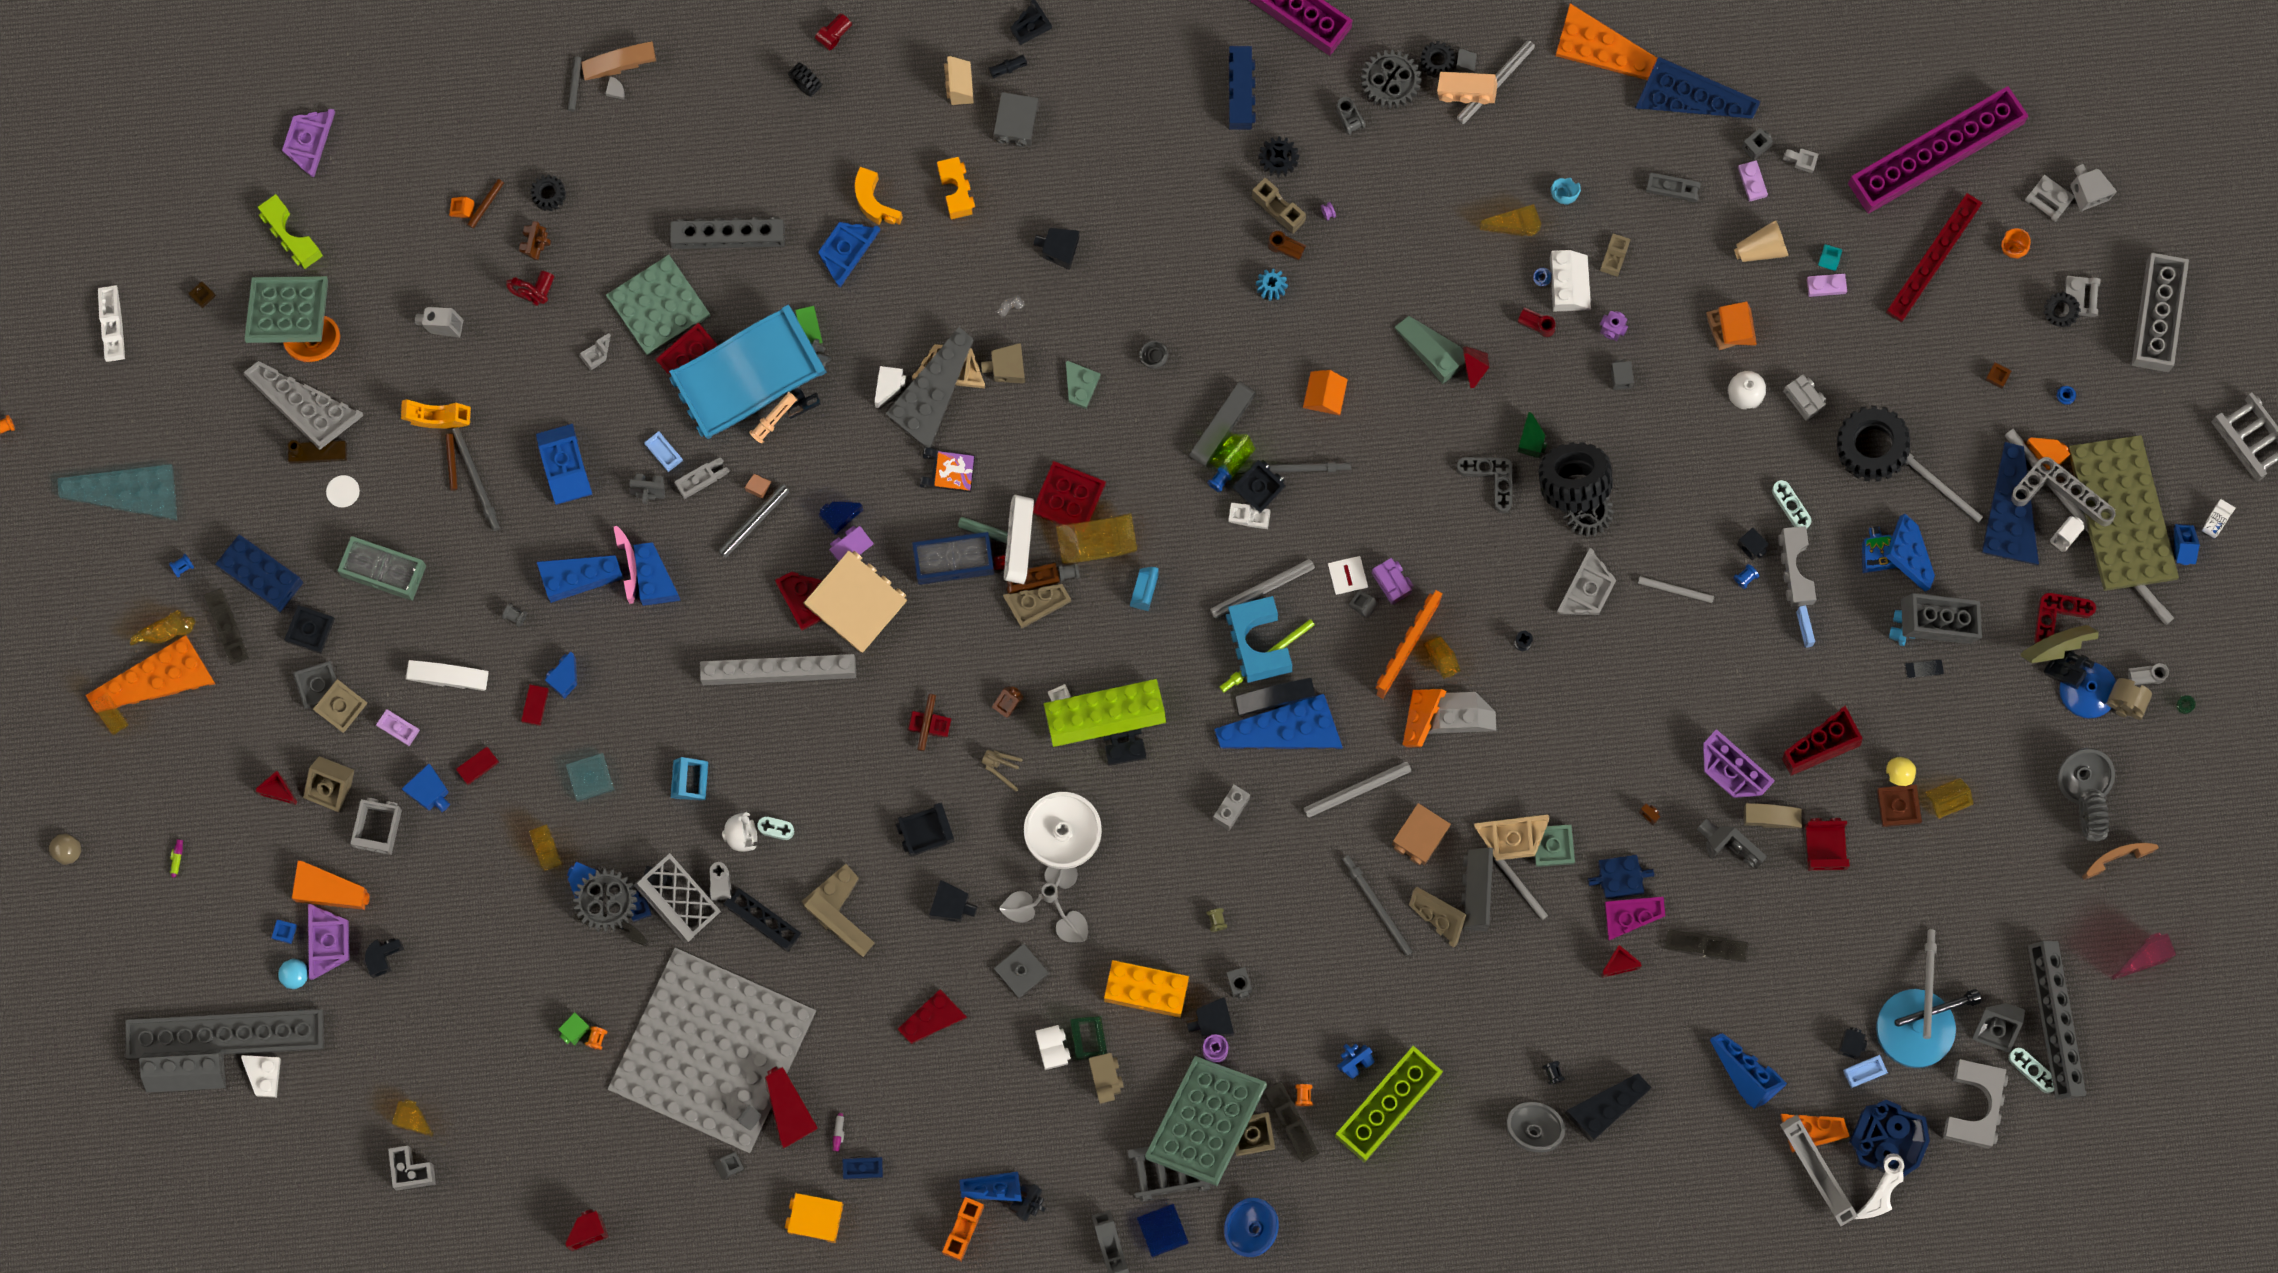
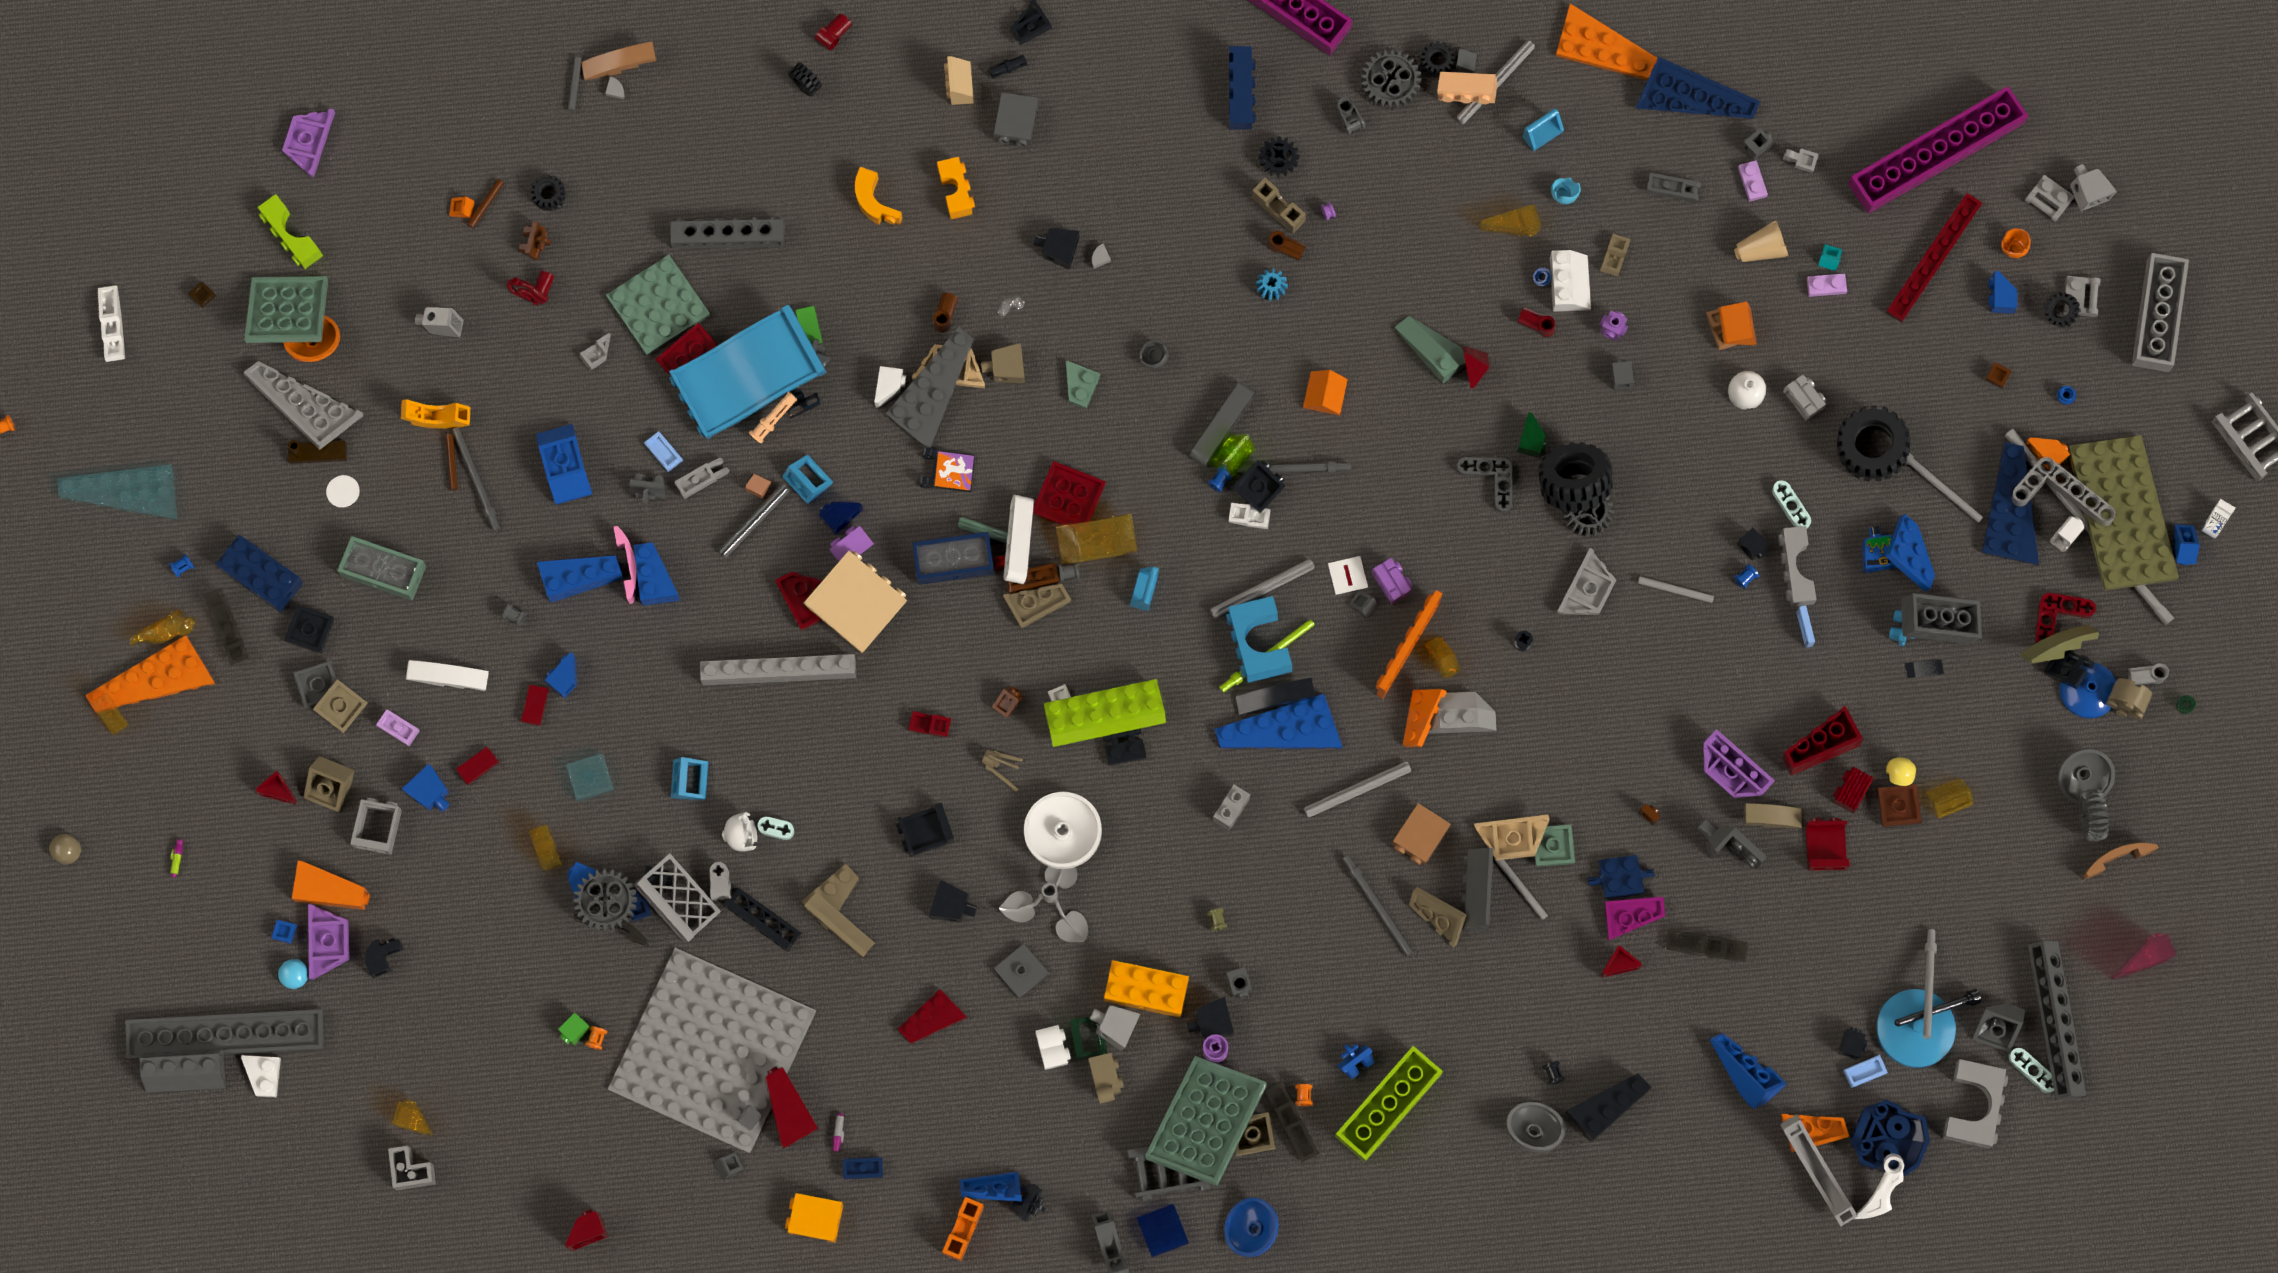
(802, 484): none -> dark azure tile
(845, 249): blue wing -> none
(926, 722): reddish brown bar -> none
(945, 311): none -> reddish brown piece
(1100, 256): none -> light grey tile
(1115, 1025): none -> light grey torso
(1543, 130): none -> dark azure tile
(1853, 789): none -> dark red brick
(2003, 294): none -> blue slope

